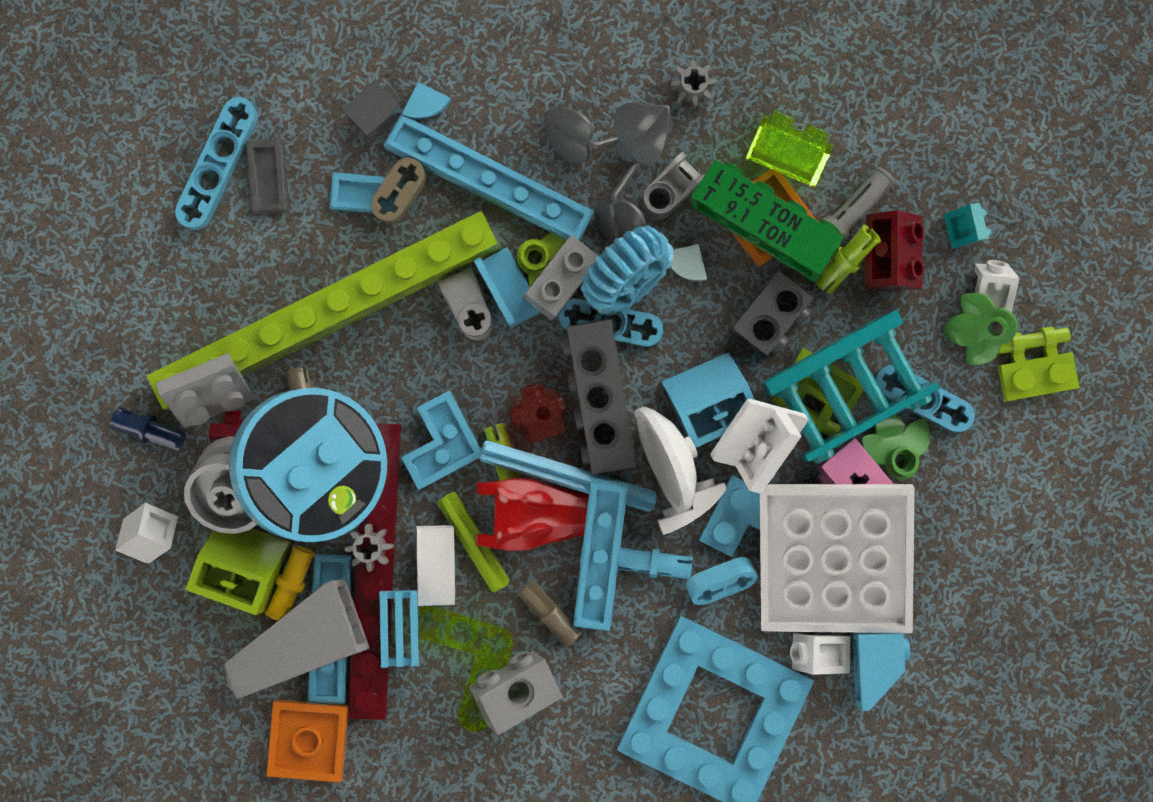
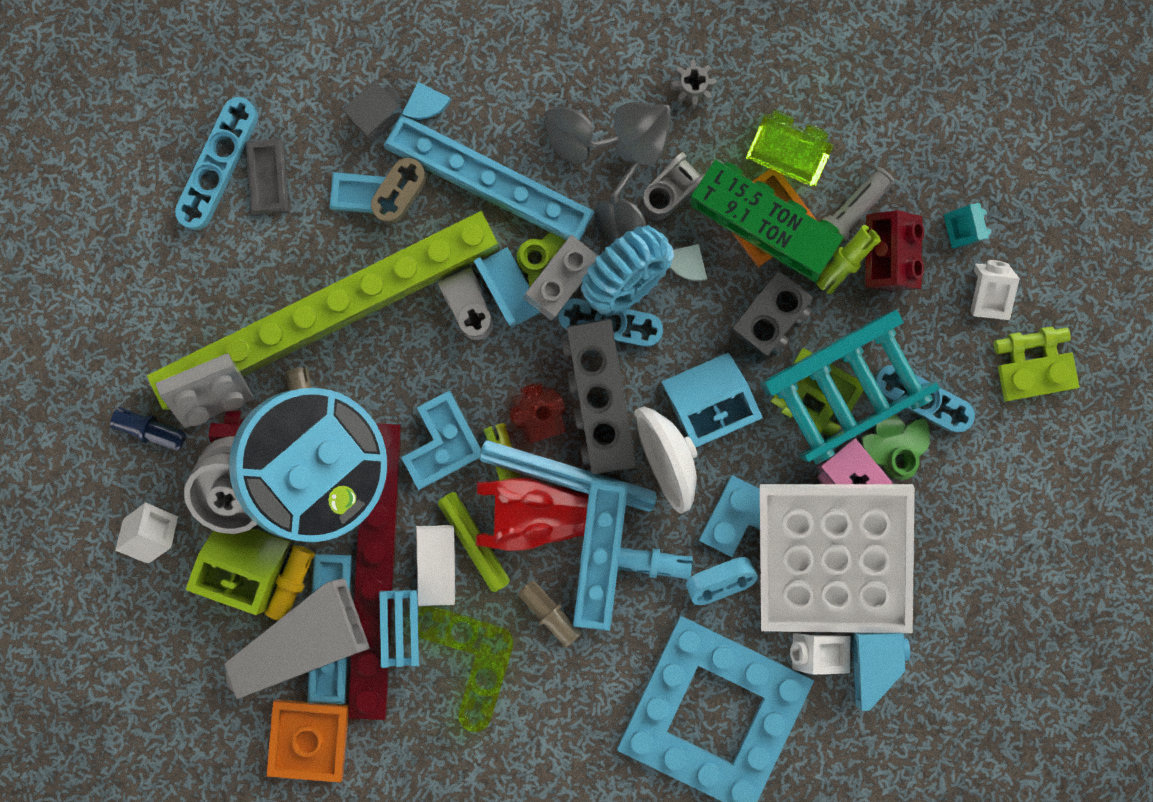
(363, 556): light grey gear -> none
(535, 692): light grey brick -> none
(706, 495): white slope -> none
(759, 441): white bracket -> none
(975, 328): bright green plate -> none

